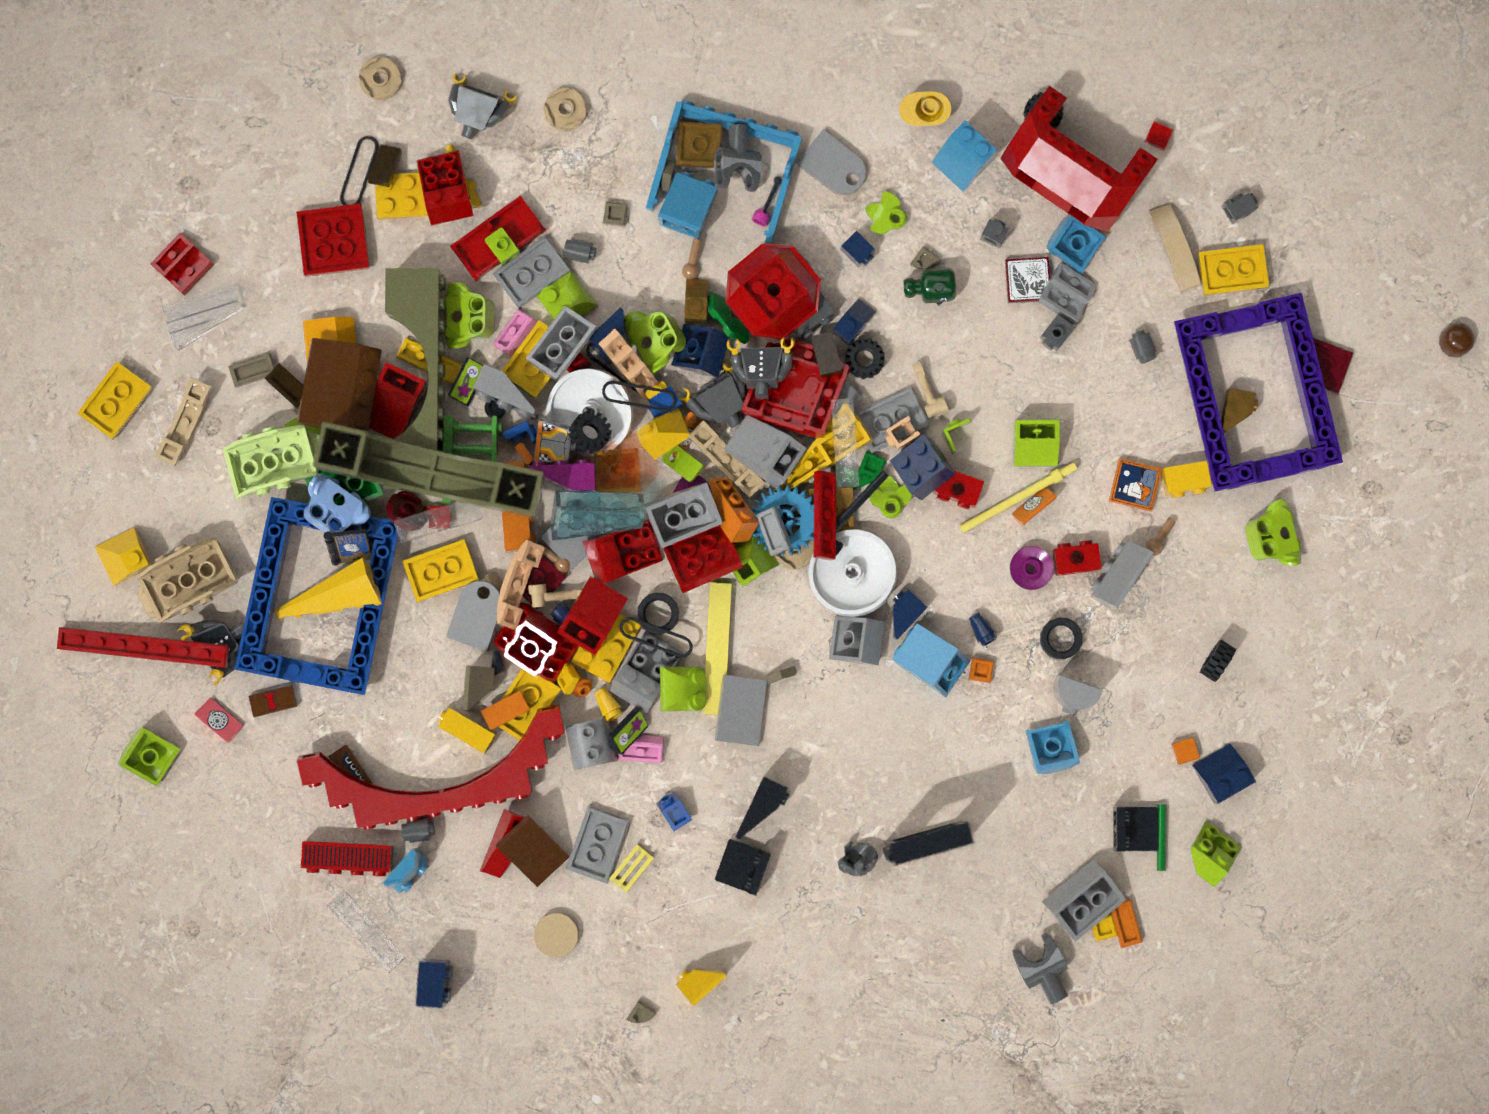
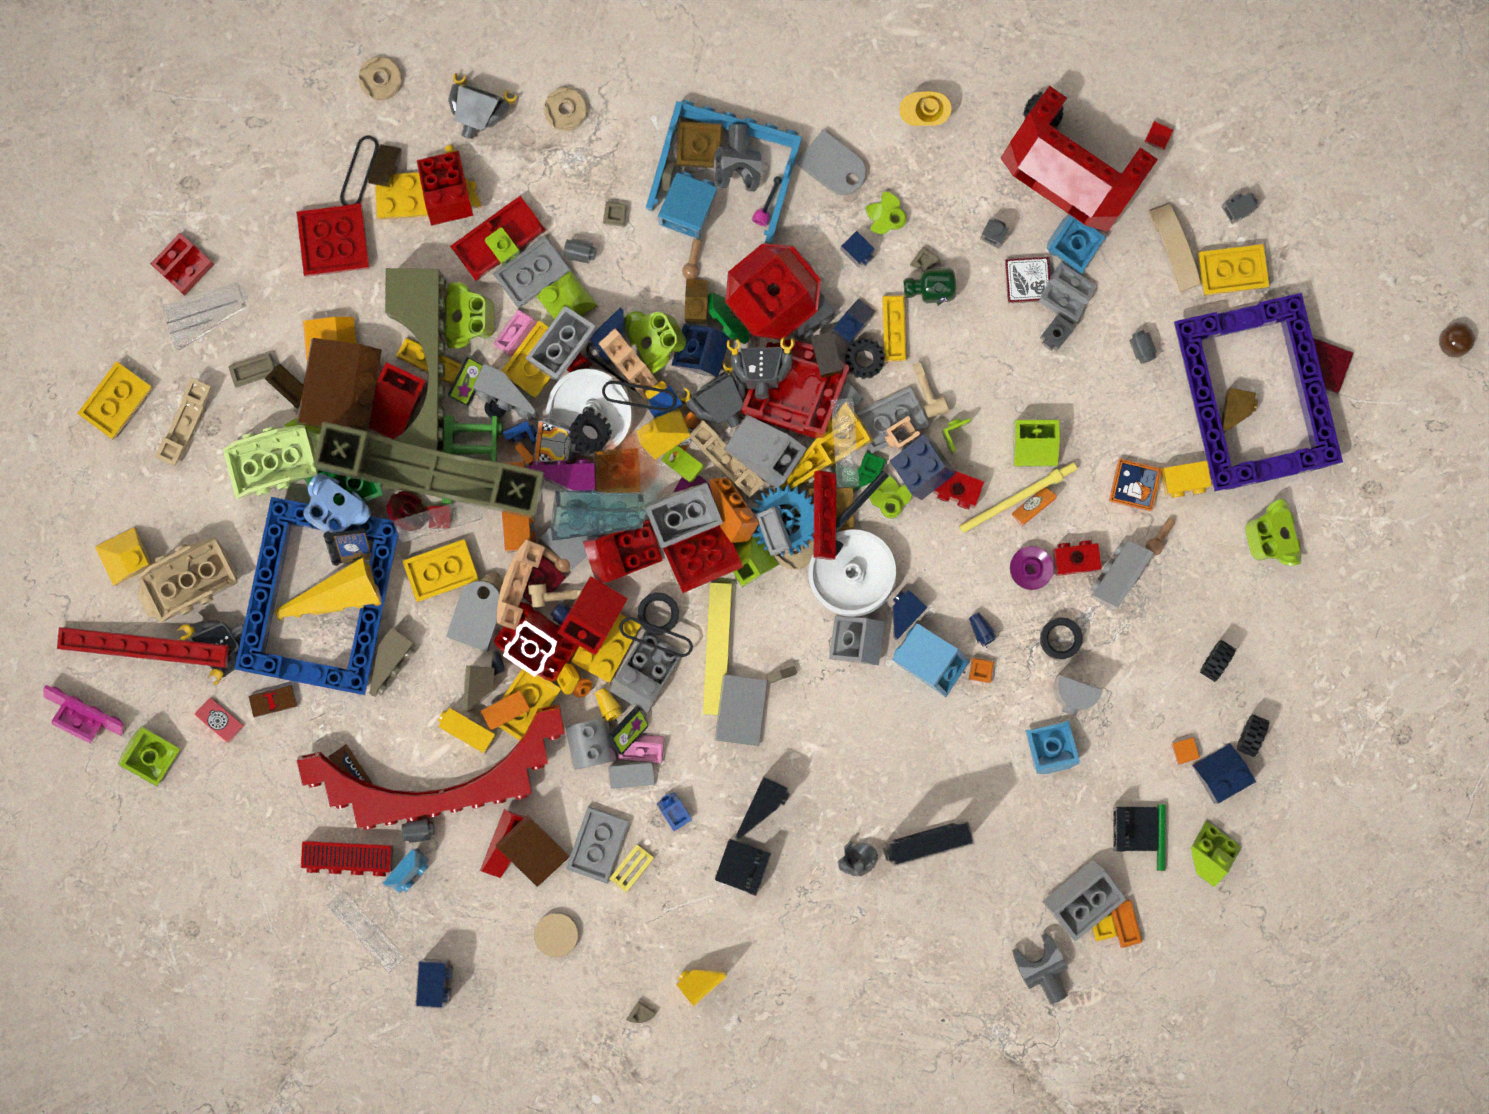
(80, 718): none -> dark pink bracket
(389, 656): none -> dark tan slope
(631, 775): none -> light grey slope
(682, 688): lime slope -> none
(894, 328): none -> yellow tile
(964, 156): dark azure slope -> none
(1253, 735): none -> black tyre

